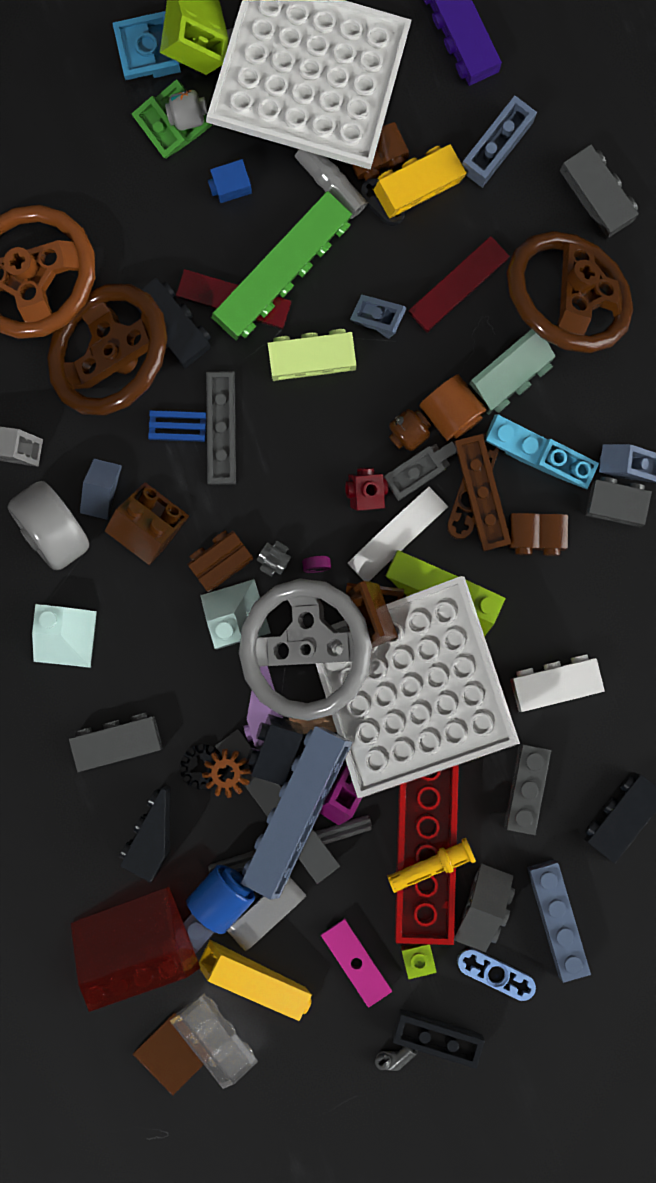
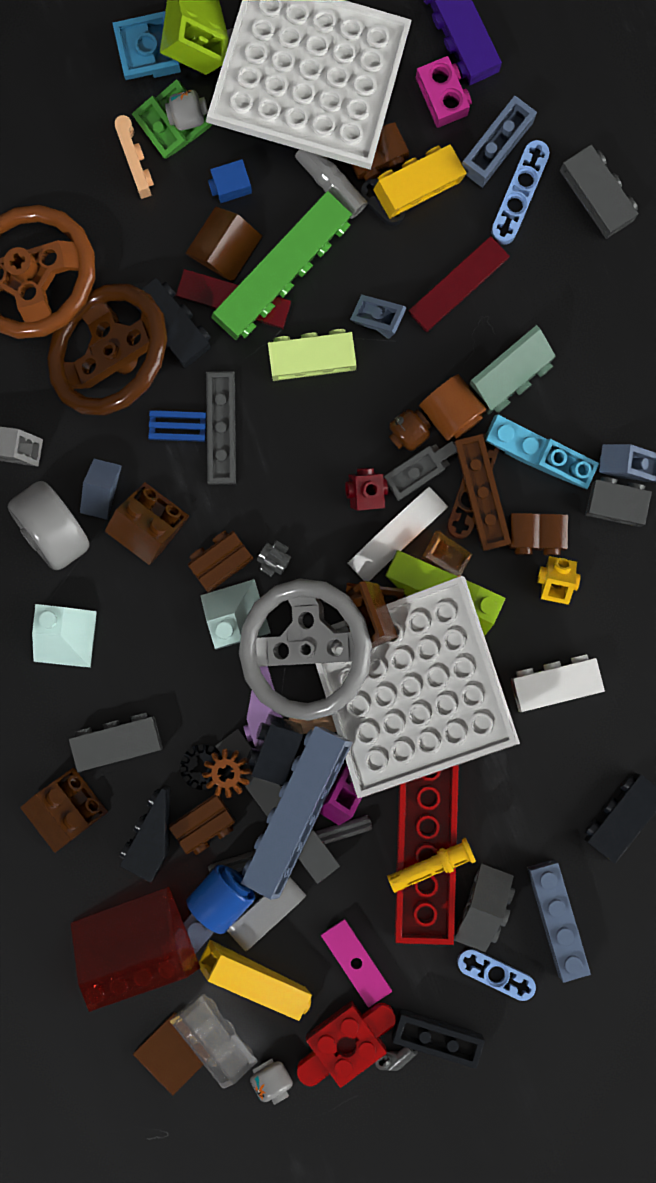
(64, 809): none -> reddish brown slope
(134, 155): none -> light nougat plate
(202, 824): none -> reddish brown brick
(224, 243): none -> reddish brown slope
(271, 1081): none -> light grey head
(316, 564): magenta tile -> none
(346, 1044): none -> red brick
(418, 960): lime brick -> none
(437, 93): none -> dark pink brick
(446, 554): none -> clear orange slope
(520, 192): none -> light blue beam
(527, 789): dark grey brick -> none
(558, 580): none -> yellow brick
(579, 286): reddish brown piece -> none

